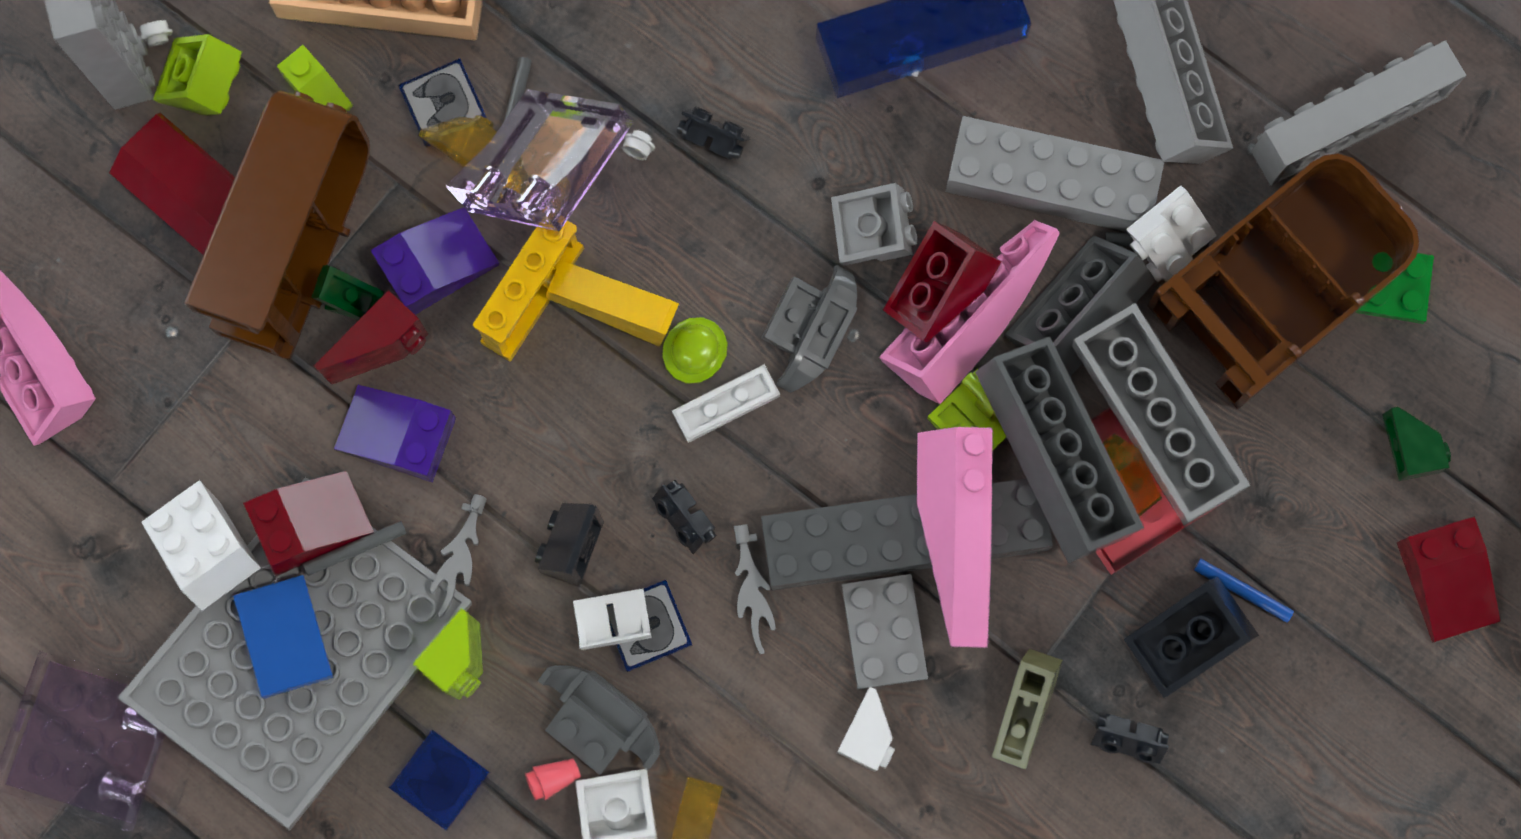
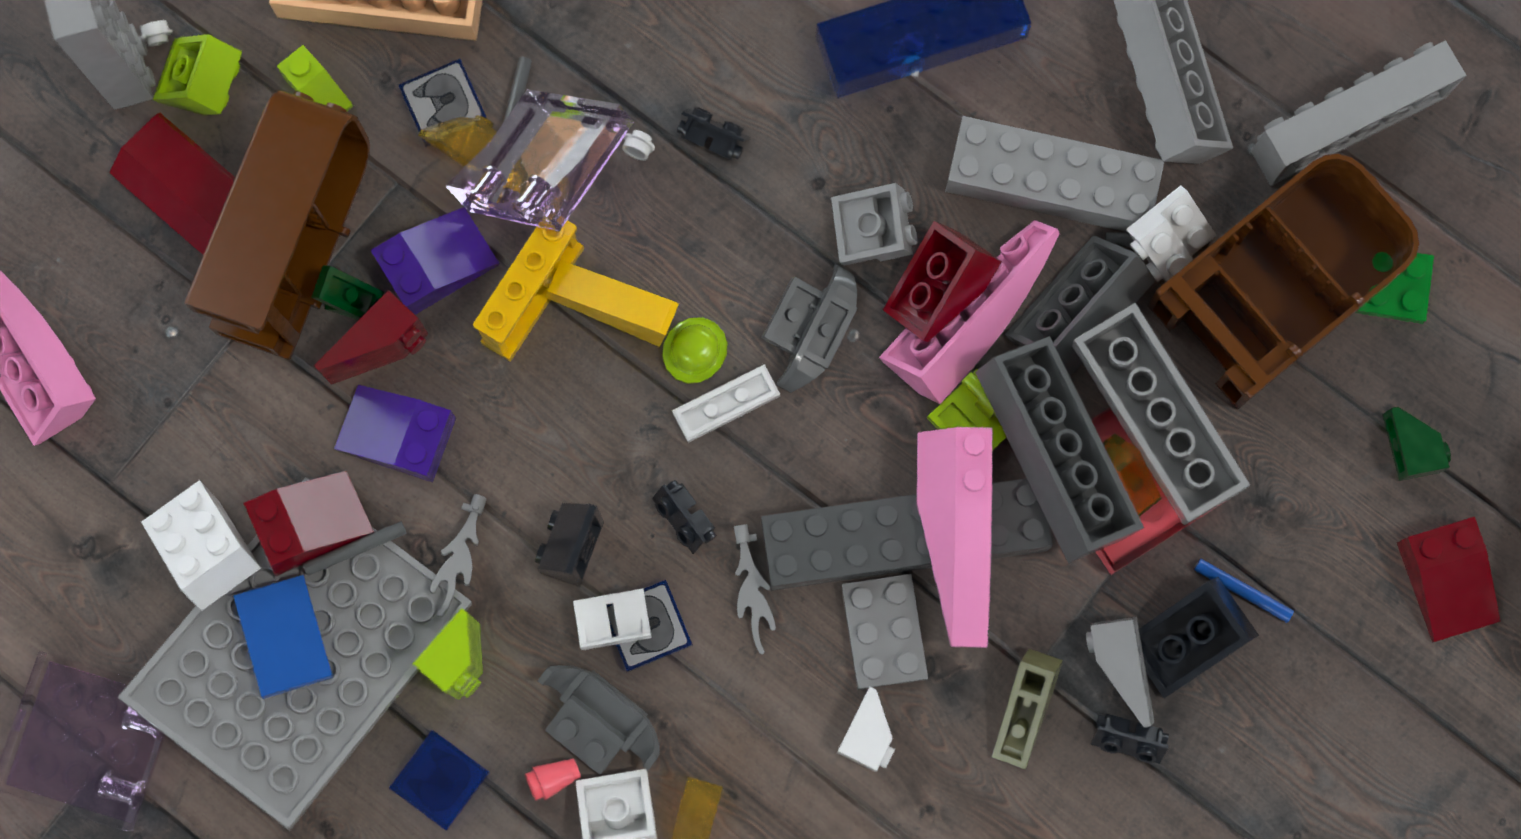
(1121, 658): none -> light grey slope

